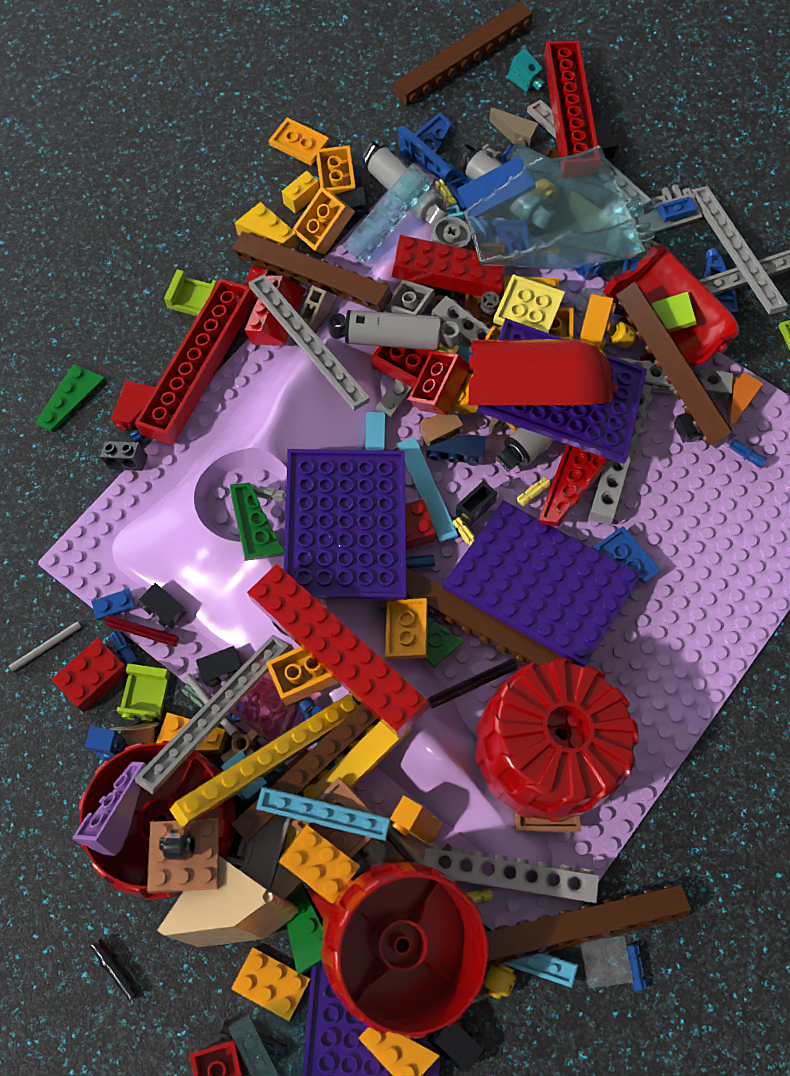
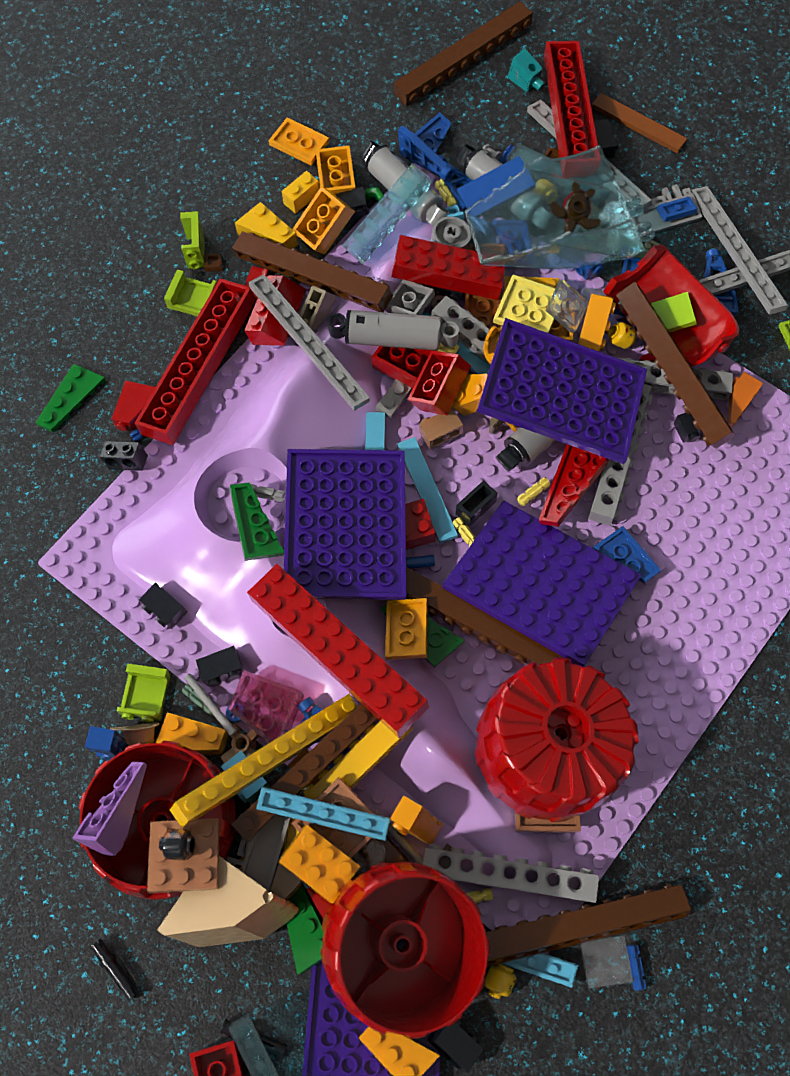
(45, 646): light grey bar -> none
(90, 675): red brick -> none
(113, 604): blue plate -> none
(123, 648): blue axle -> none
(141, 630): dark red axle -> none
(193, 230): none -> lime panel
(209, 716): light grey plate -> none
(213, 262): none -> reddish brown tile
(271, 984): light orange plate -> none
(298, 675): light orange brick -> none
(374, 192): none -> green arm
(462, 449): dark blue slope -> none
(472, 683): black axle -> none
(489, 298): dark grey wheel -> none
(514, 127): dark tan slope -> none
(539, 373): red panel -> none
(567, 306): none -> clear plate
(576, 209): none -> dark brown animal
(639, 123): none -> dark orange tile
(748, 453): blue axle -> none

